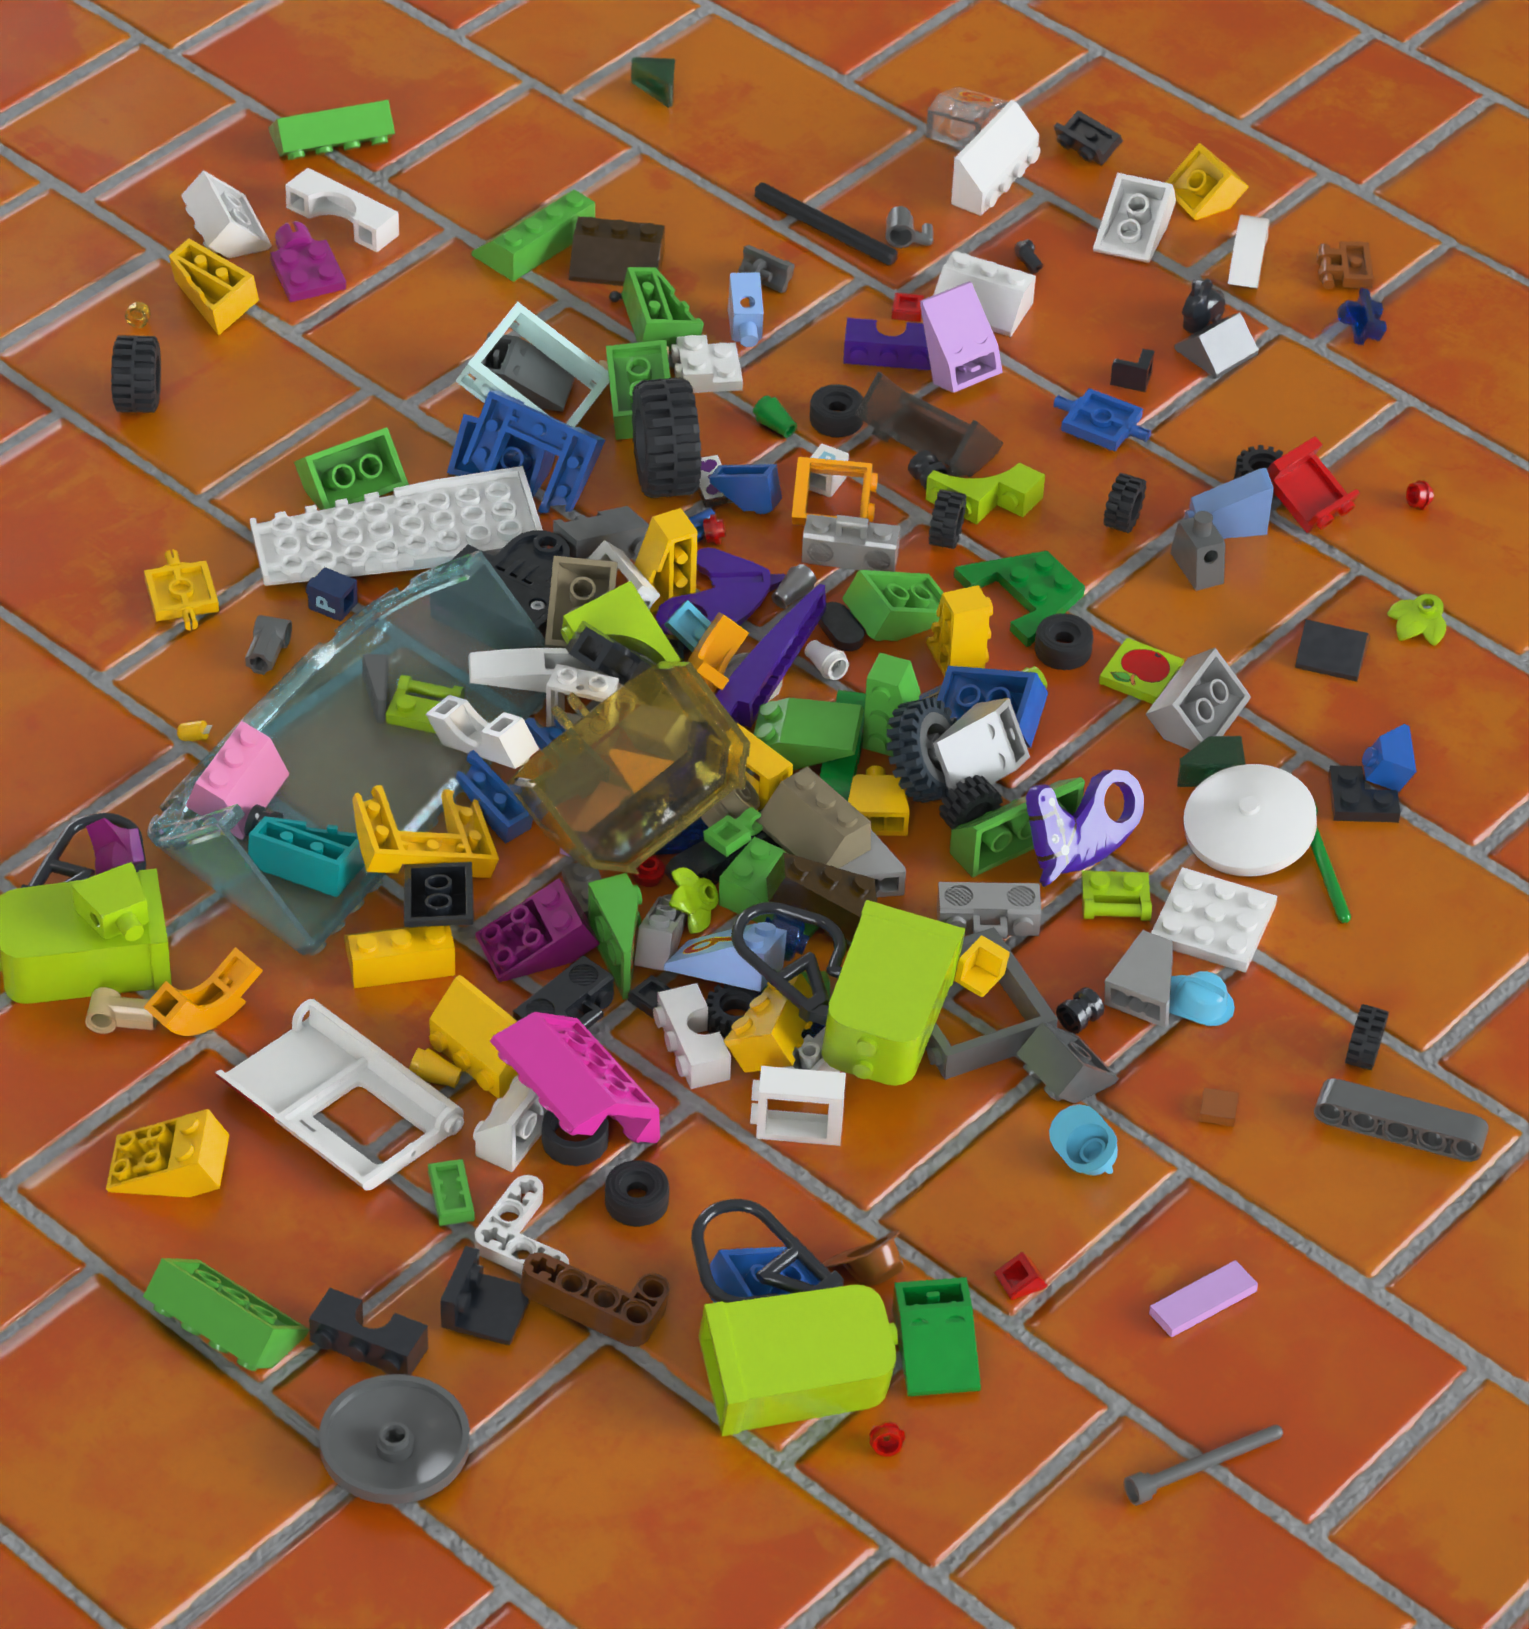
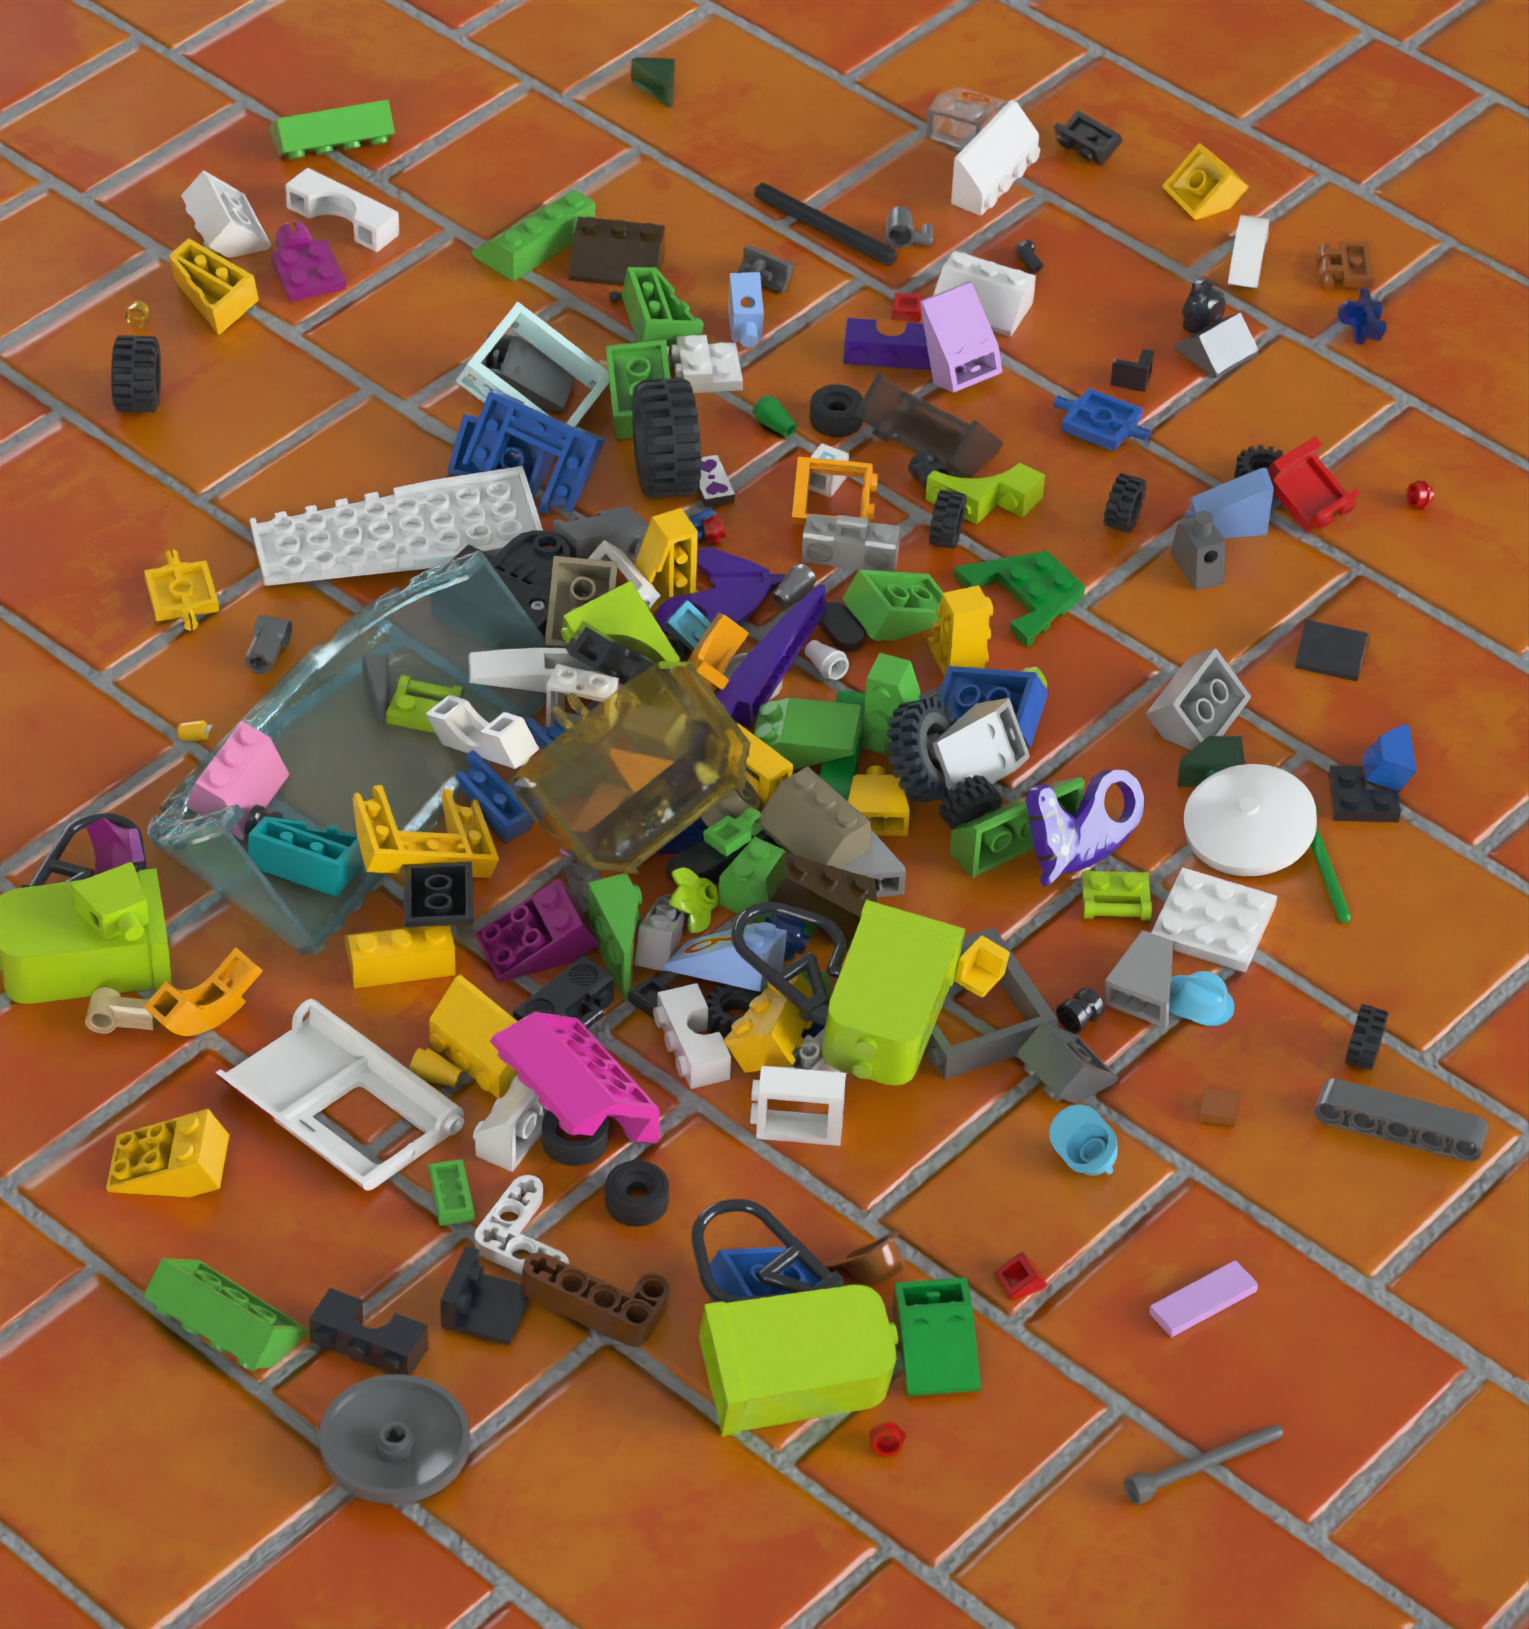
(332, 594): dark blue brick -> none
(352, 470): bright green slope -> none
(650, 872): red plate -> none
(749, 486): blue slope -> none
(981, 906): light grey piece -> none
(1063, 655): black tyre -> none
(1135, 217): white slope -> none
(1140, 670): tile -> none
(1417, 620): lime plate -> none

